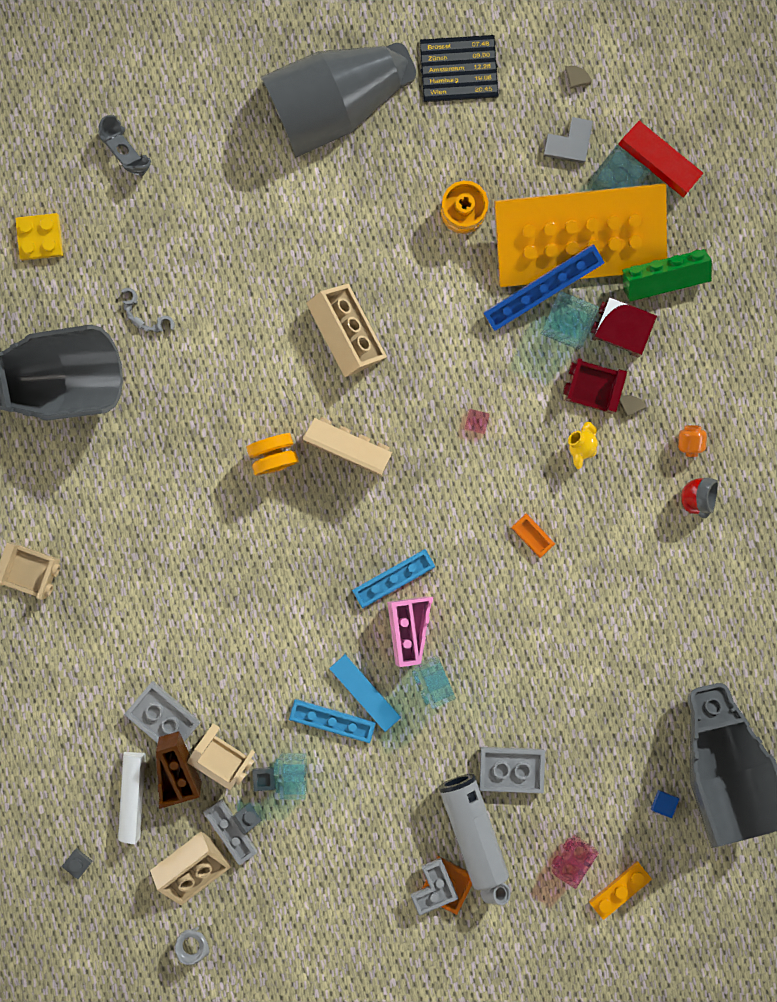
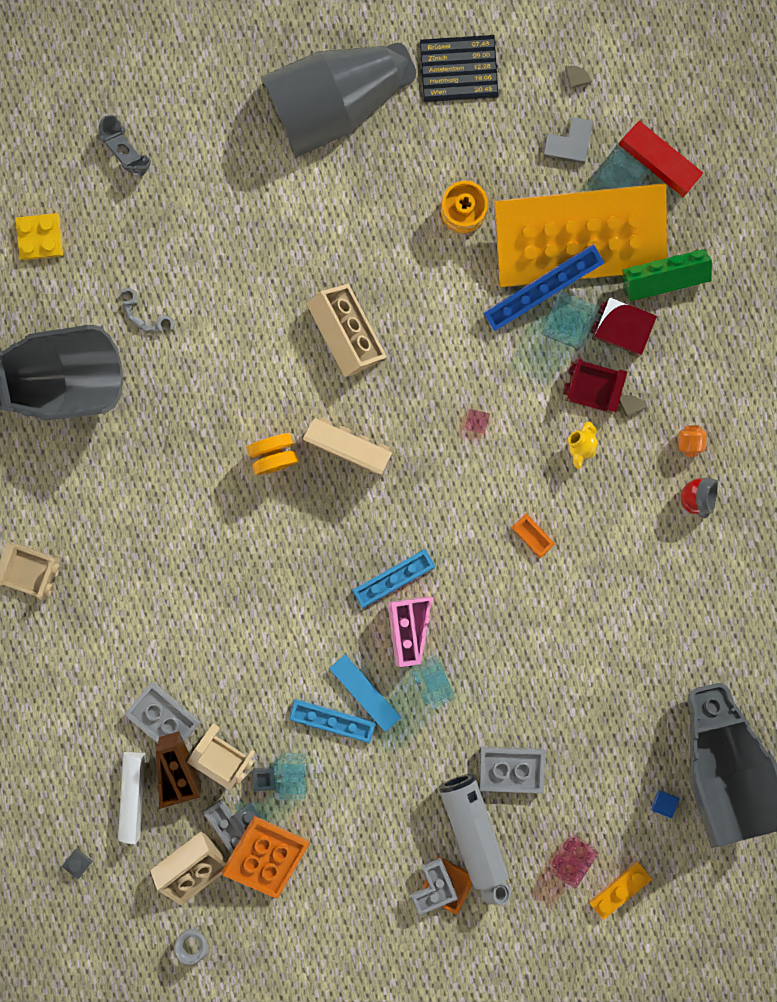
(265, 857): none -> orange plate

